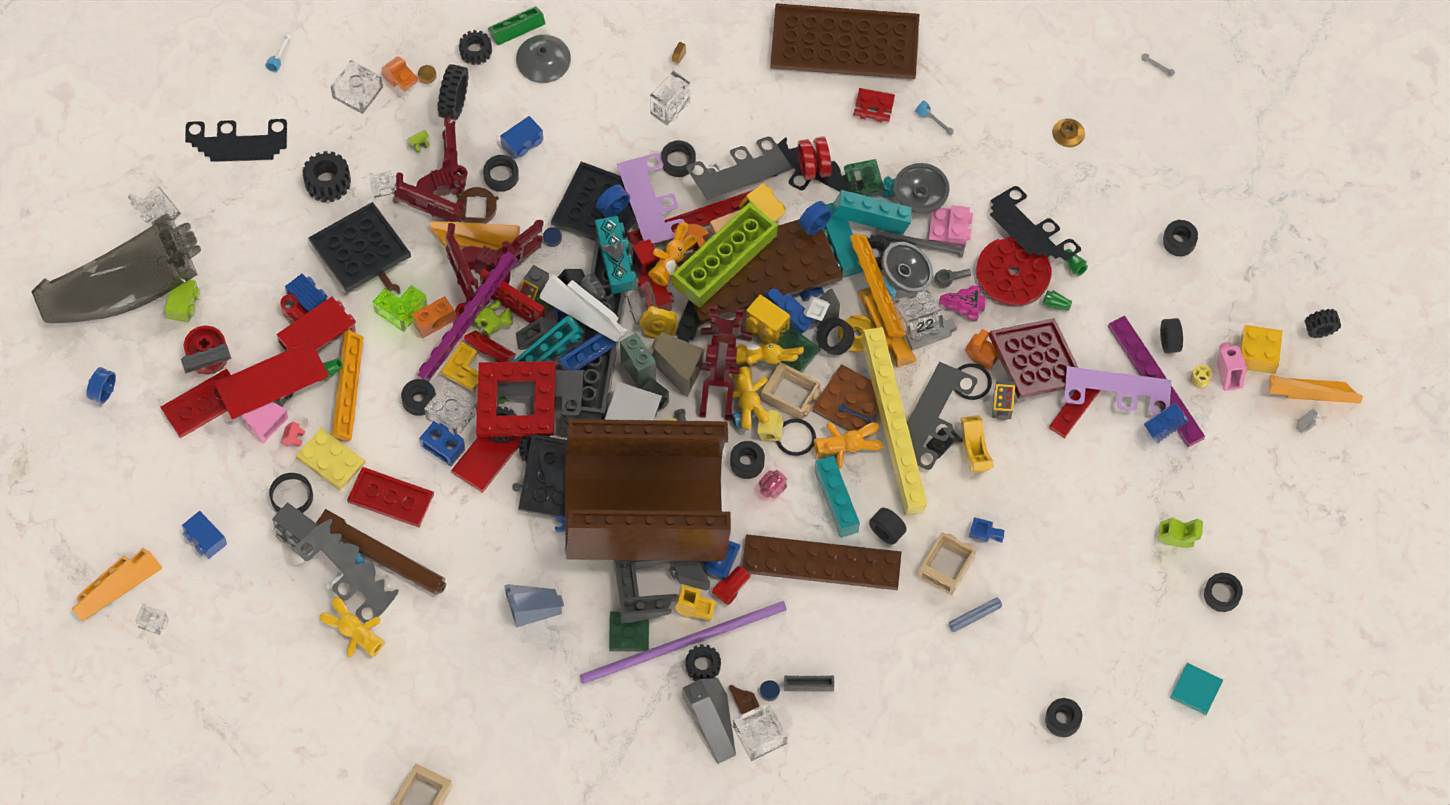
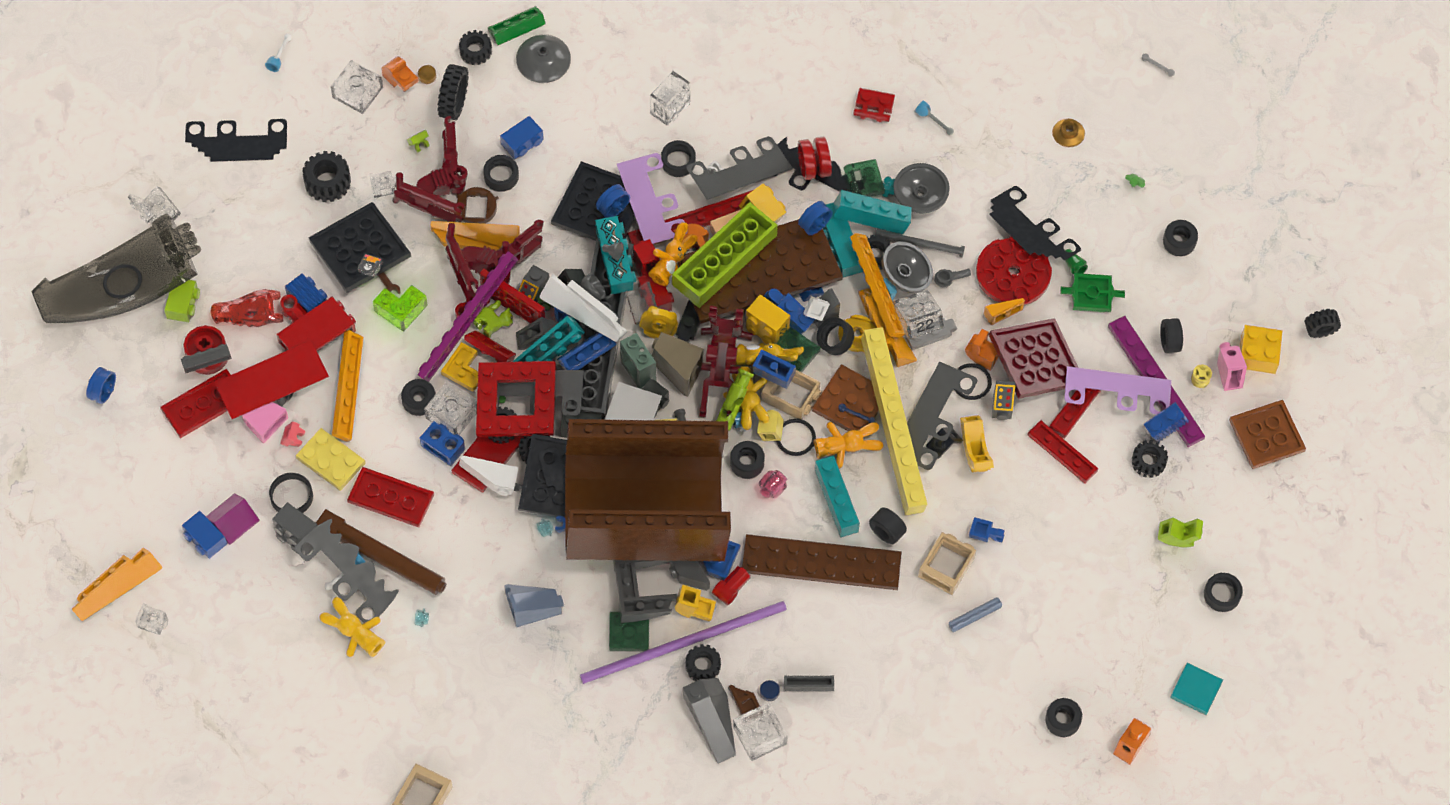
(114, 269): none -> black tyre
(233, 518): none -> magenta slope
(250, 310): none -> clear red animal
(332, 367): green cone -> none
(370, 265): none -> clear tile
(421, 617): none -> clear light blue plate
(434, 317): orange brick -> none
(492, 474): none -> white slope
(545, 527): none -> clear light blue plate
(552, 237): dark blue tile -> none
(679, 52): pearl gold tile -> none
(735, 397): none -> lime piece
(774, 369): none -> blue brick
(845, 41): reddish brown plate -> none
(951, 225): bright pink plate -> none
(965, 301): dark pink rock -> none
(999, 311): none -> light orange slope
(1056, 301): green cone -> none
(1063, 451): none -> red tile
(1092, 292): none -> green plate
(1134, 739): none -> orange torso
(1135, 180): none -> bright green plant
(1154, 449): none -> black tyre
(1267, 434): none -> dark orange plate
(1307, 421): light grey plate -> none
(1313, 390): light orange wedge -> none

